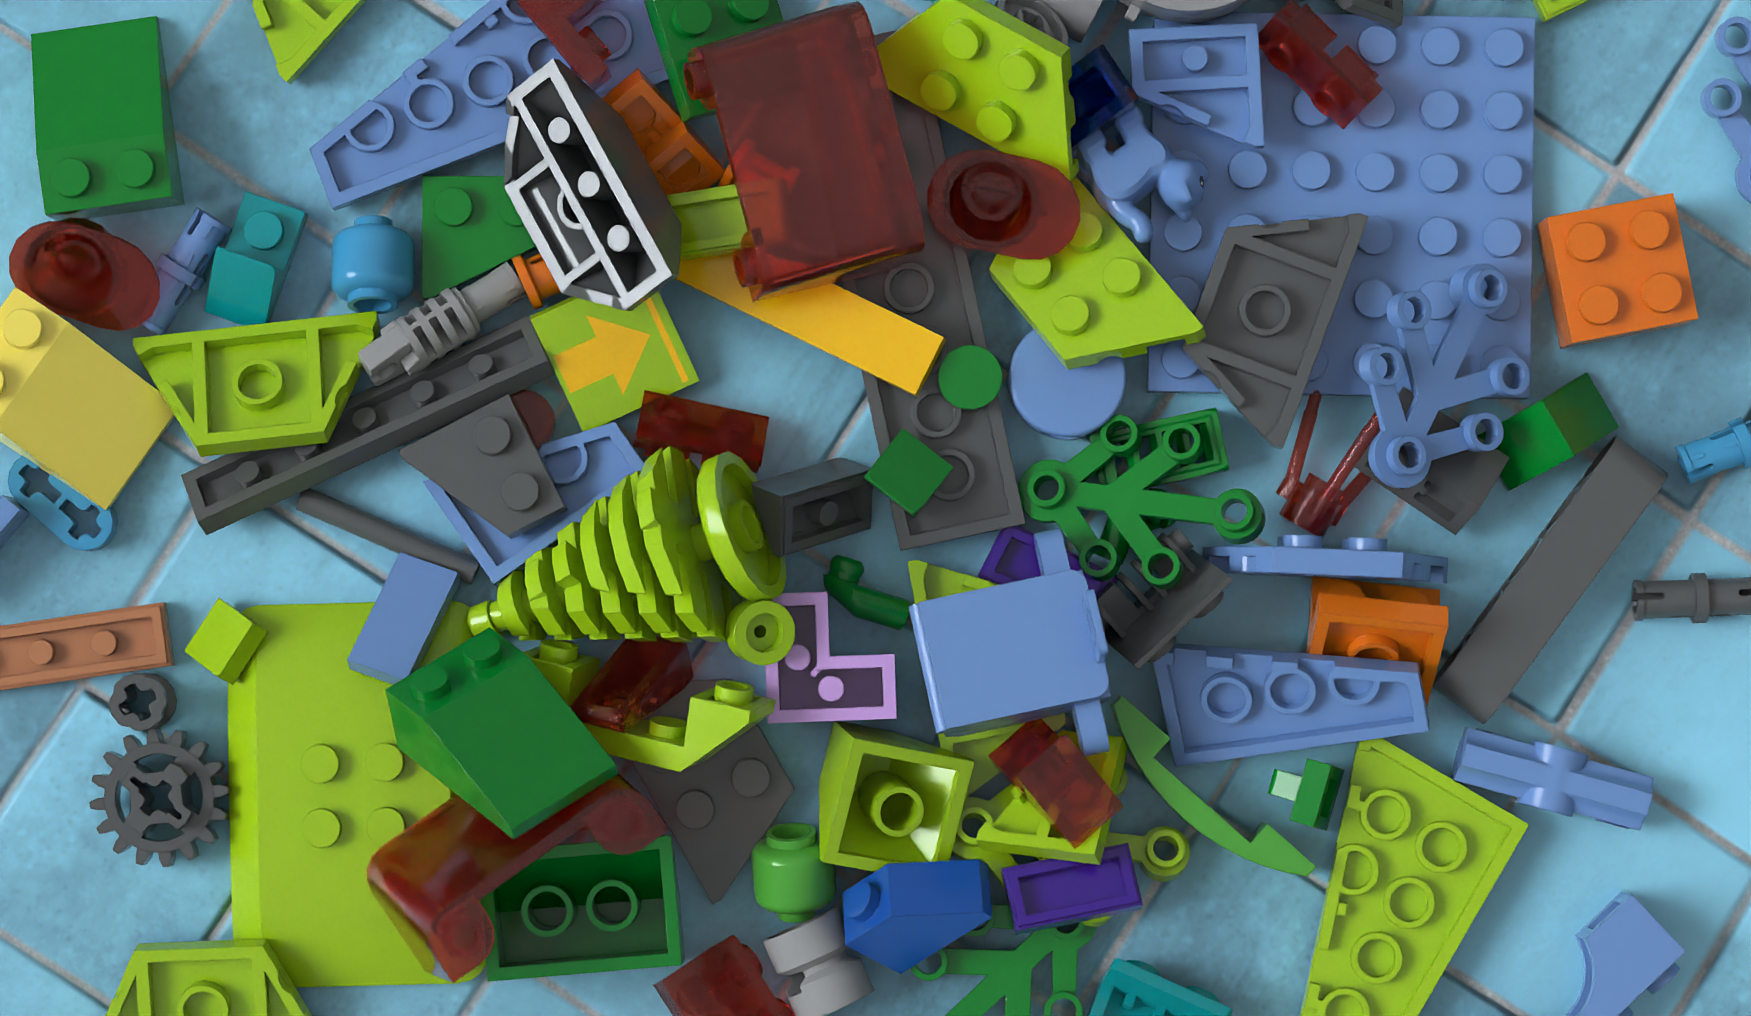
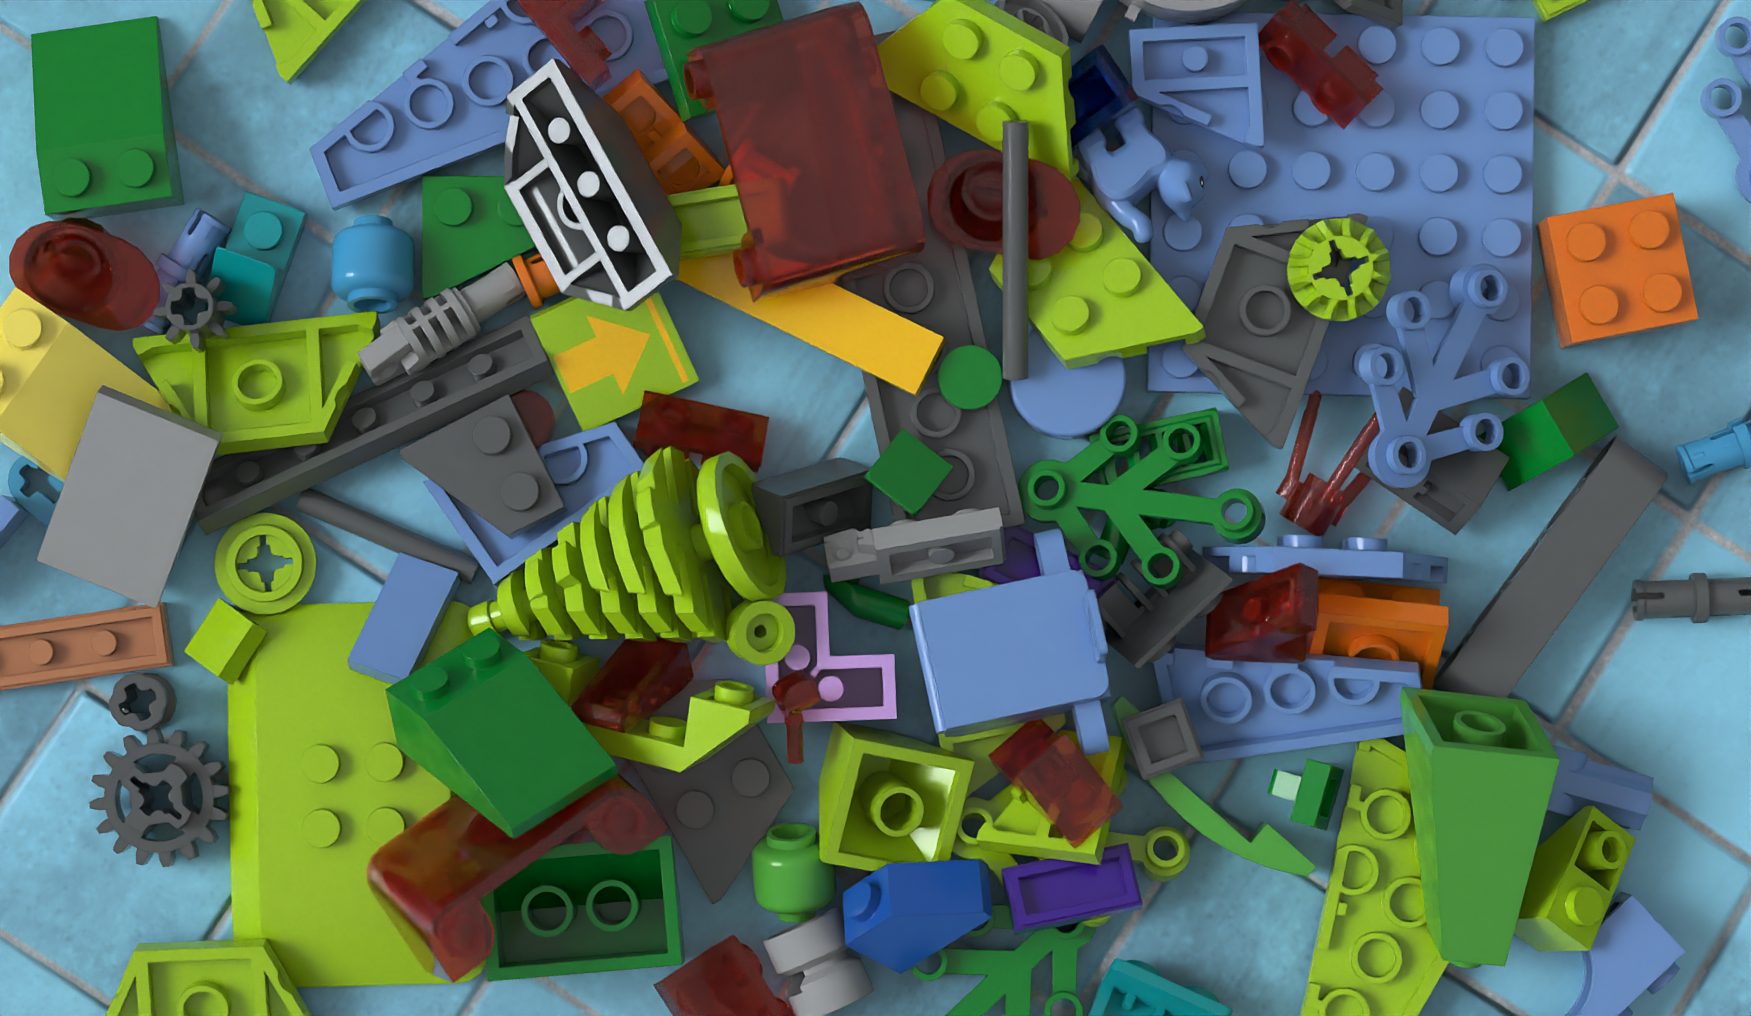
(129, 496): none -> light grey tile
(183, 298): none -> dark grey gear
(243, 544): none -> lime gear
(792, 696): none -> clear red hand
(918, 548): none -> light grey hinge
(1015, 248): none -> dark grey bar
(1162, 738): none -> dark grey tile
(1265, 618): none -> clear red slope
(1326, 297): none -> lime gear
(1478, 810): none -> bright green slope
(1573, 883): none -> lime slope

